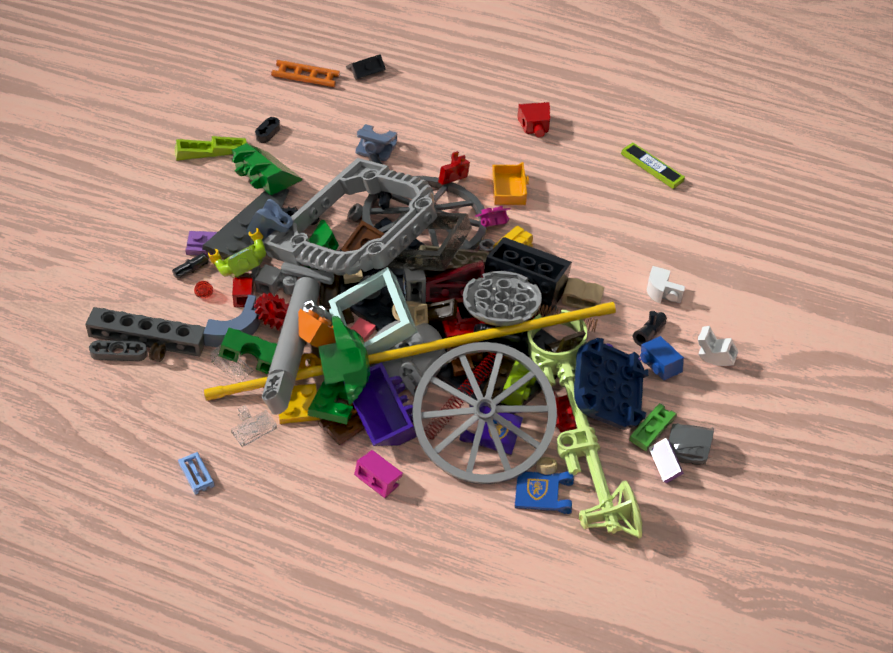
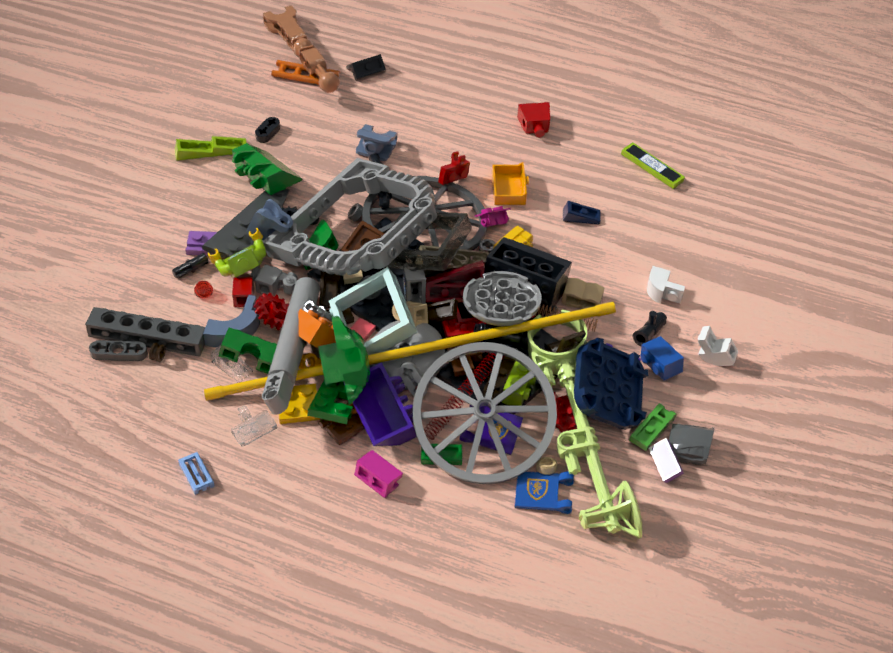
(294, 36): none -> nougat piece
(300, 271): light grey axle -> none
(451, 454): none -> green tile
(580, 213): none -> dark blue slope

